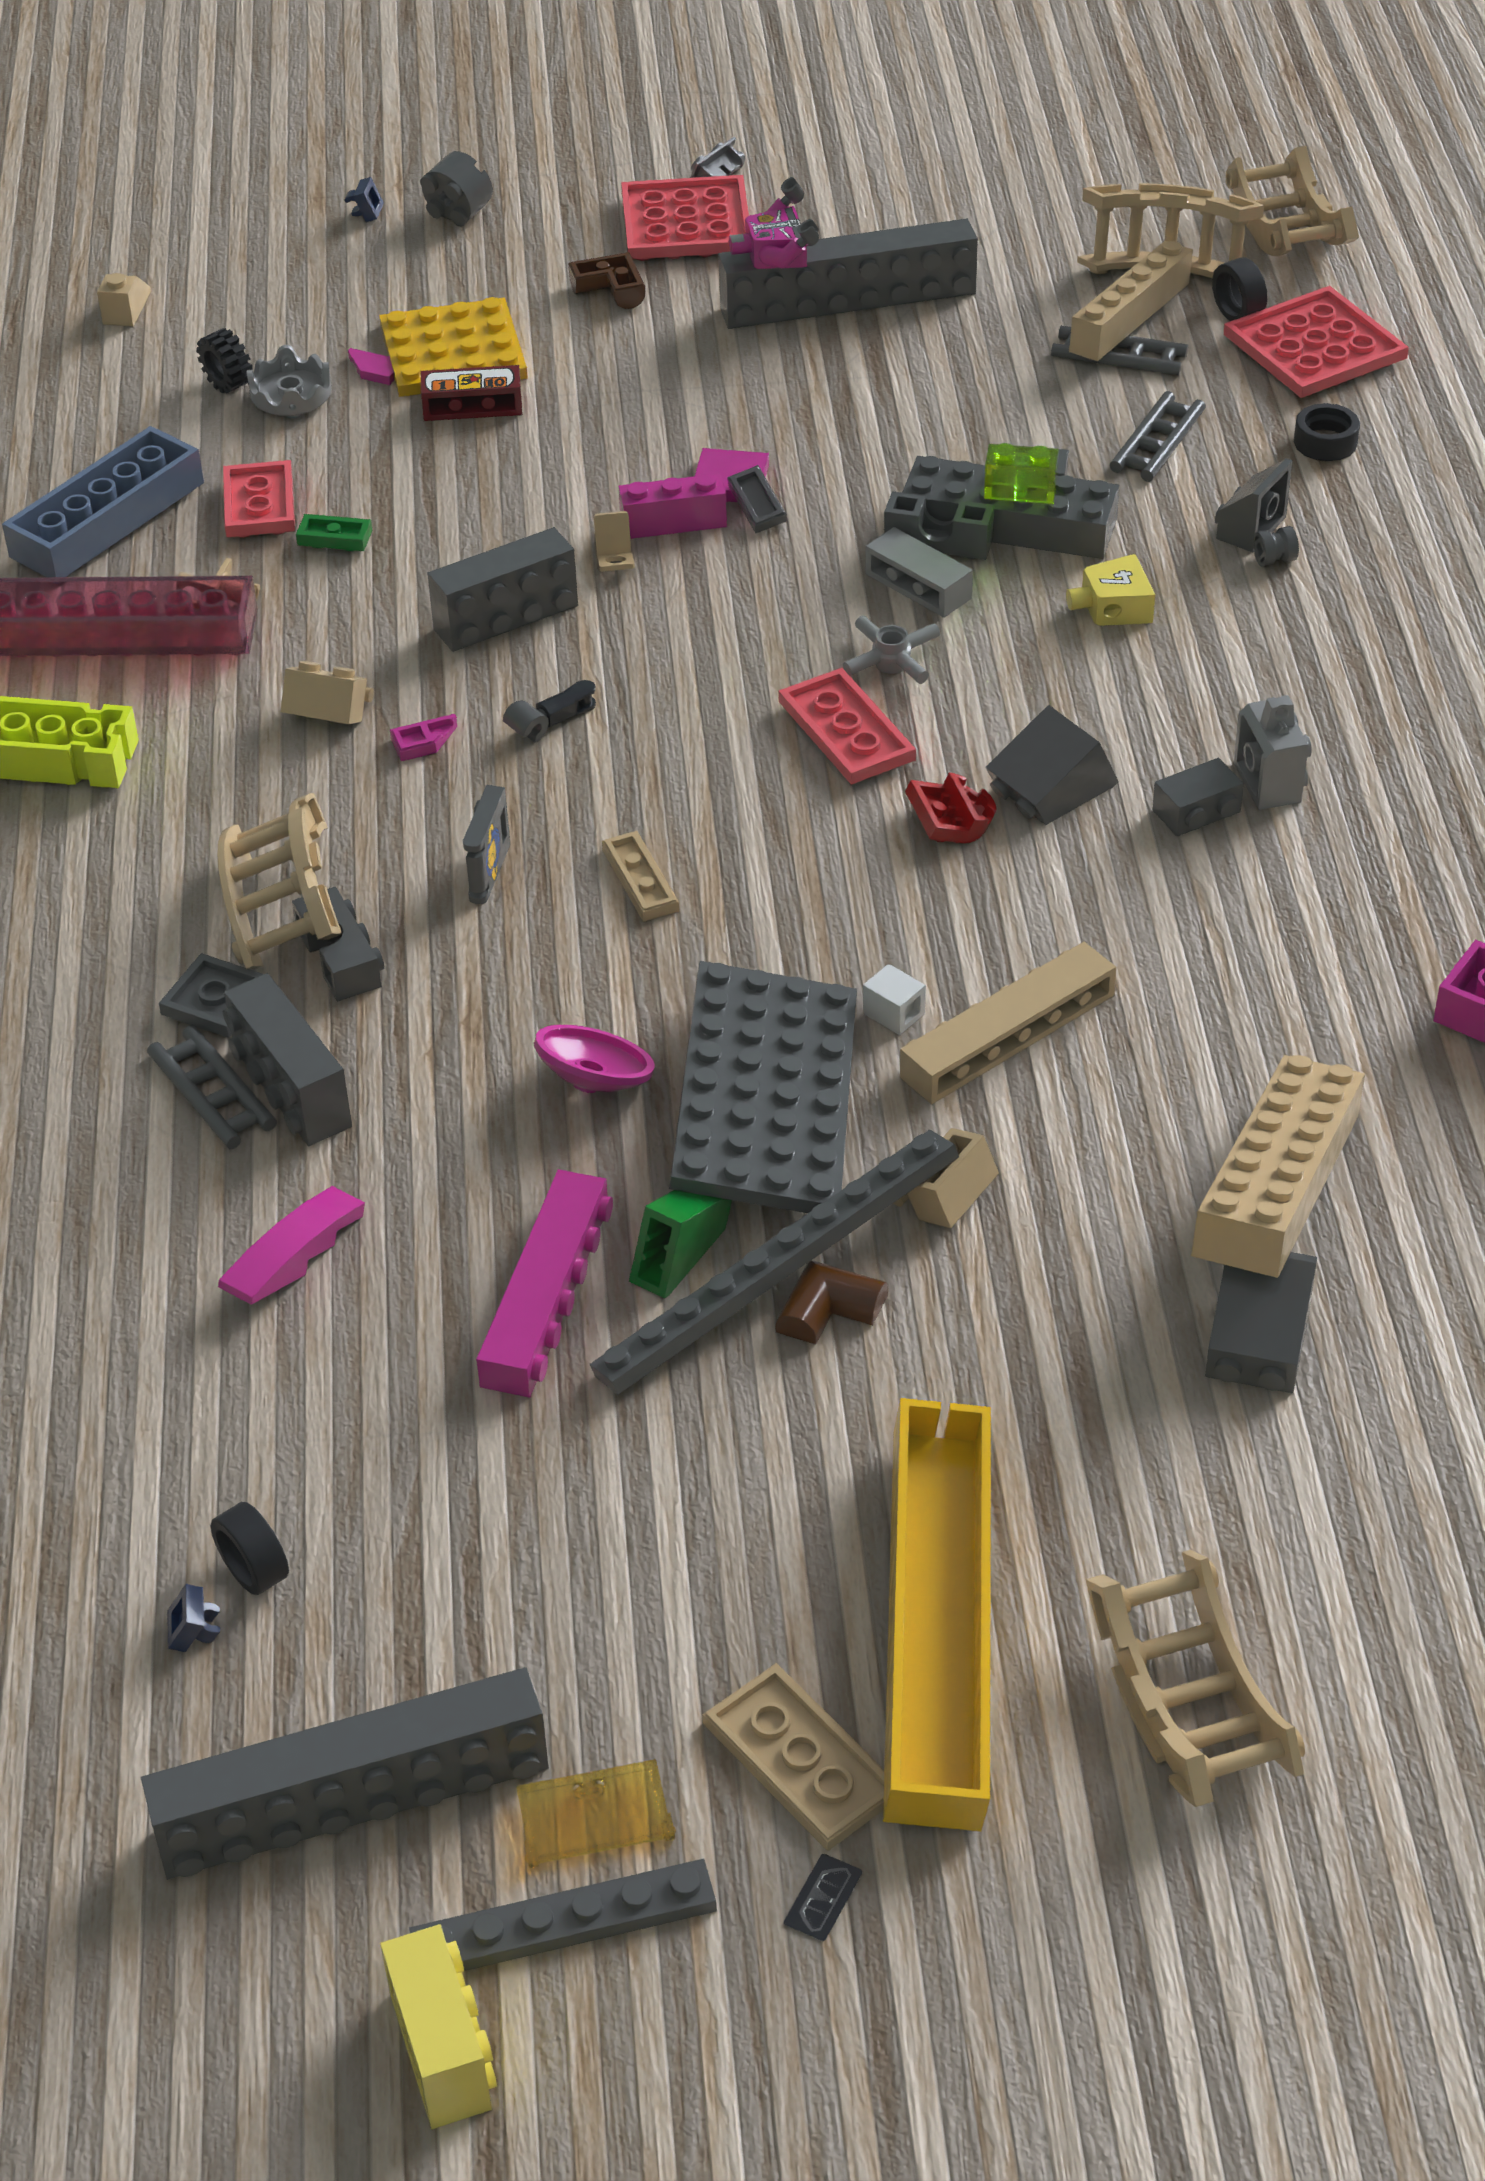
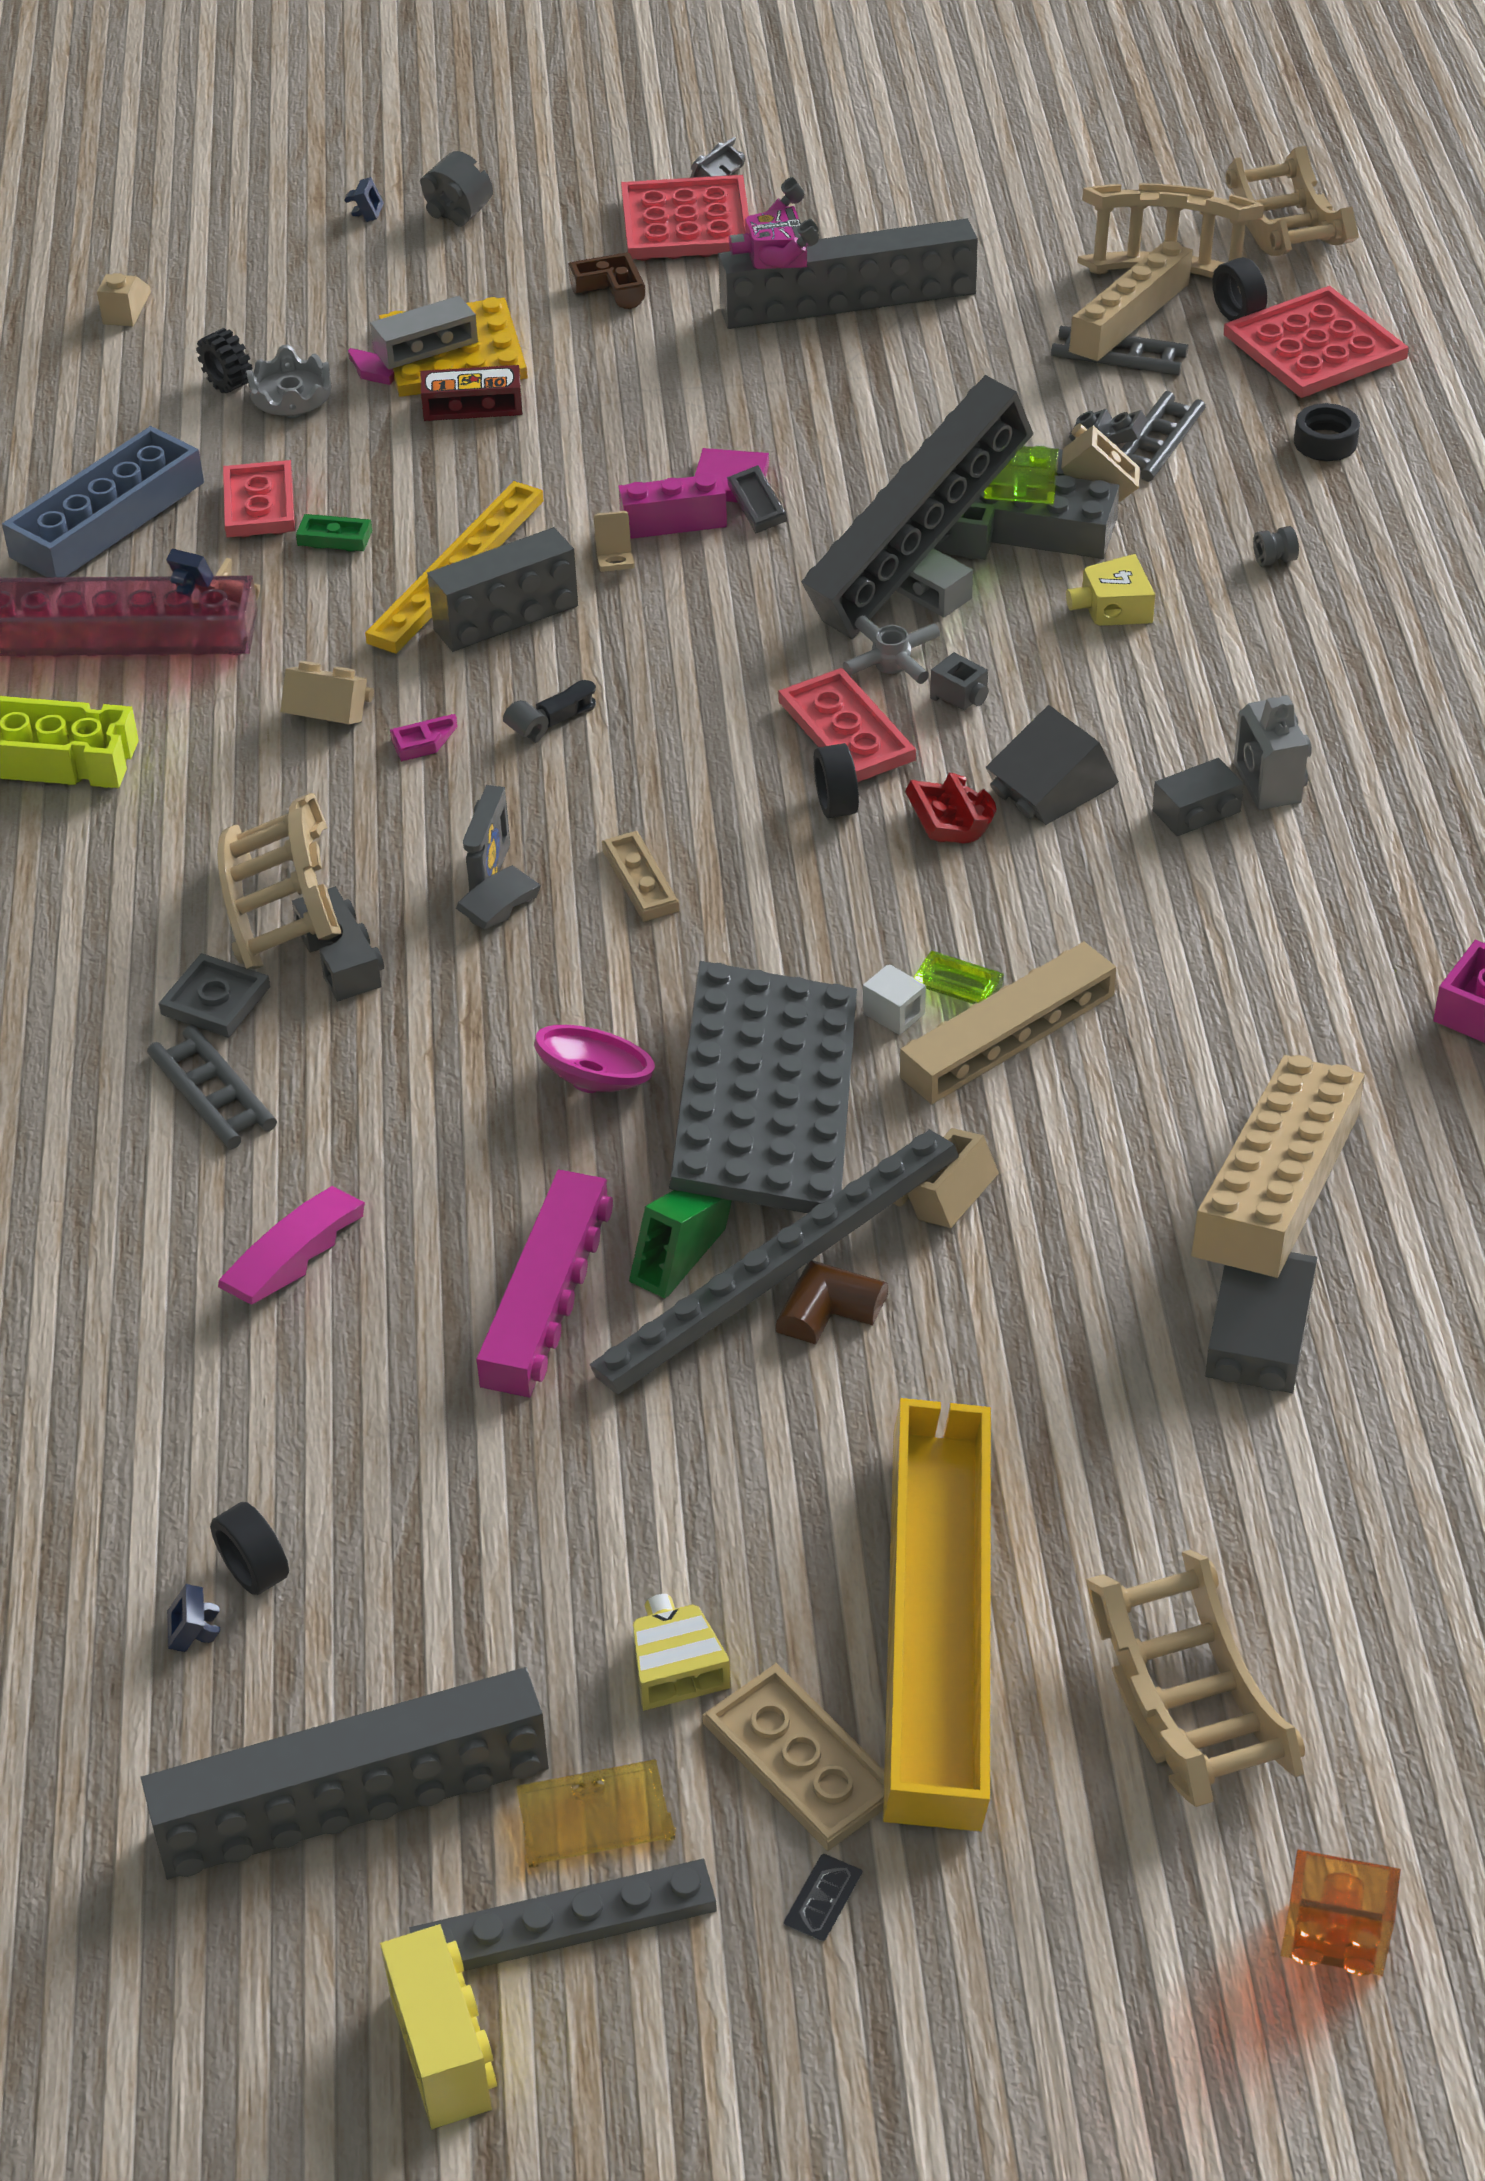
(188, 571): none -> dark blue tile
(287, 1059): dark grey brick -> none
(424, 332): none -> light grey brick
(487, 532): none -> yellow plate
(496, 896): none -> dark grey slope
(677, 1654): none -> light yellow torso
(836, 780): none -> black tyre
(918, 506): none -> dark grey brick
(958, 978): none -> clear neon green tile
(959, 682): none -> dark grey brick
(1097, 458): none -> tan brick
(1118, 430): none -> dark grey slope
(1255, 506): dark grey slope -> none
(1340, 1913): none -> clear orange brick

